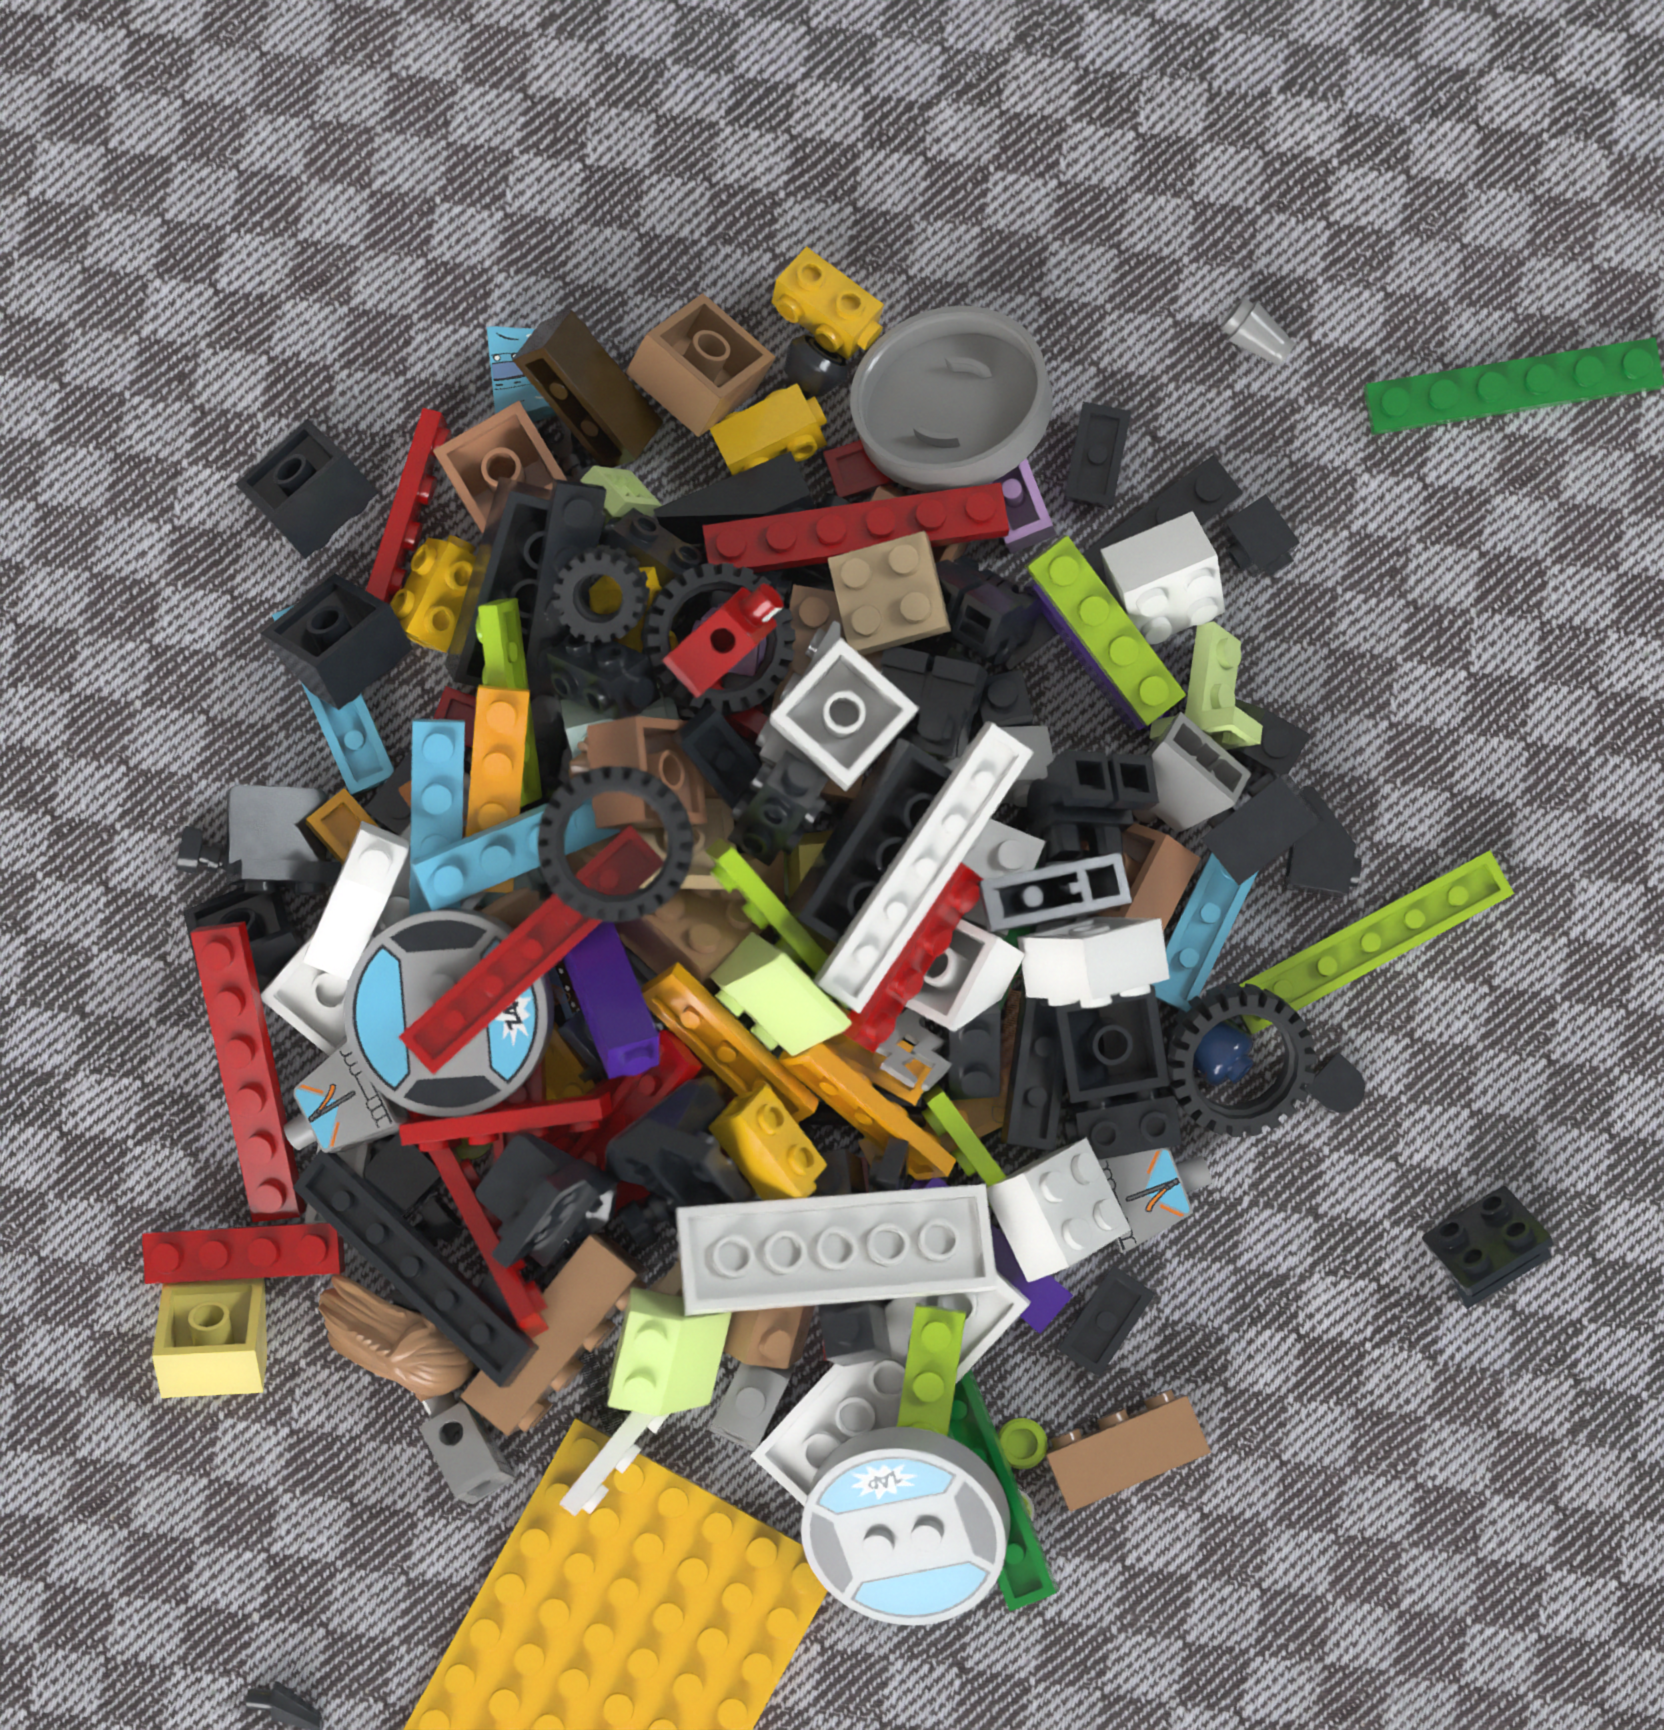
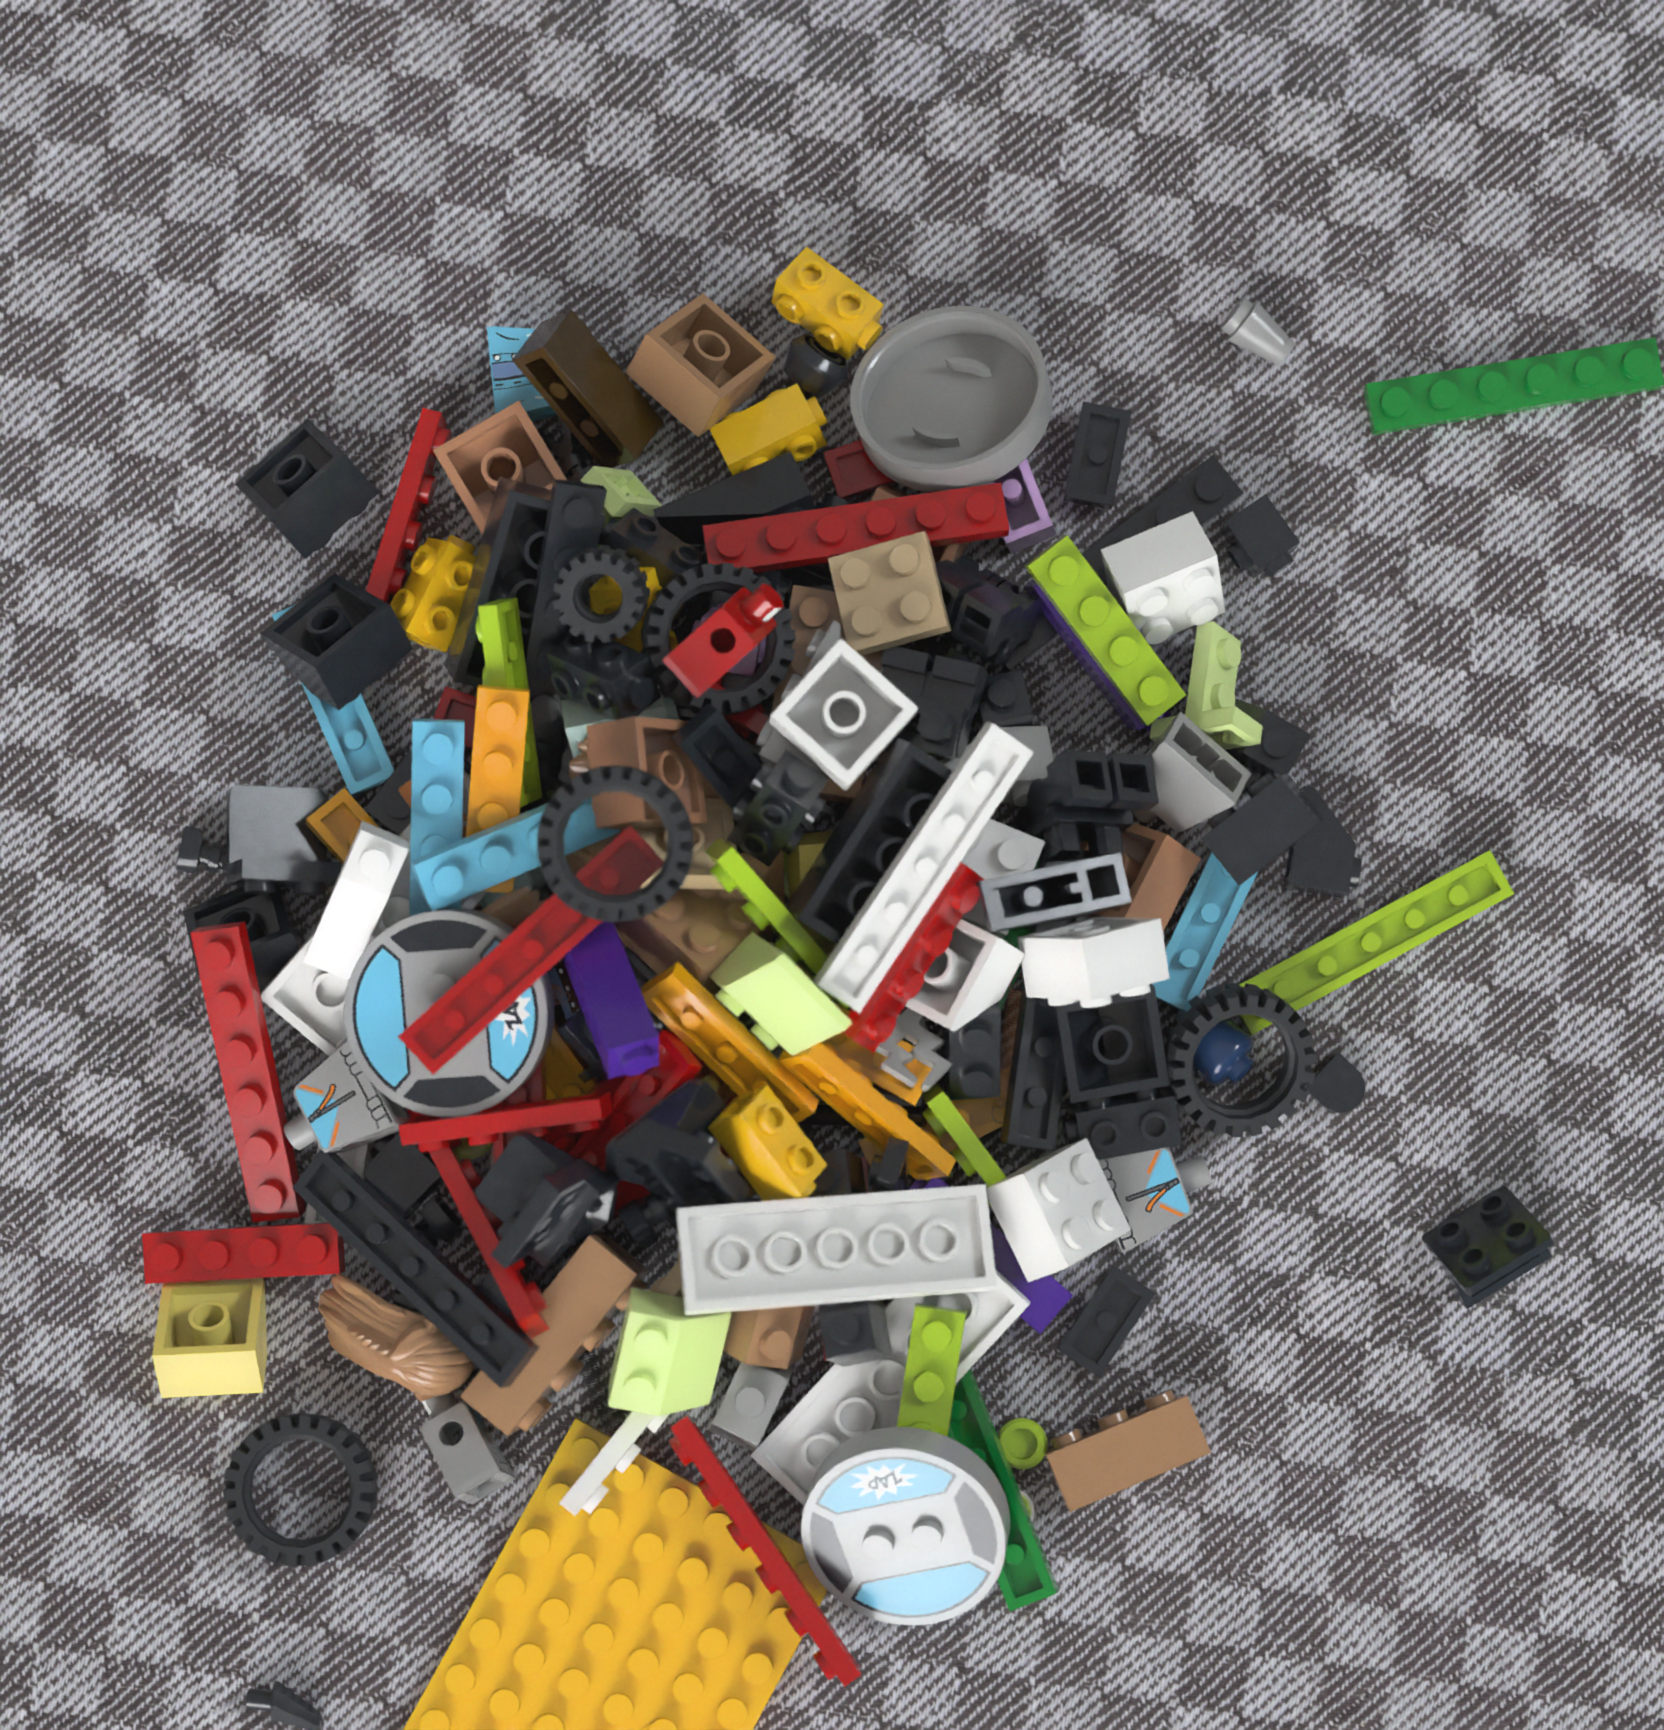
(241, 1505): none -> black tyre
(775, 1569): none -> red plate

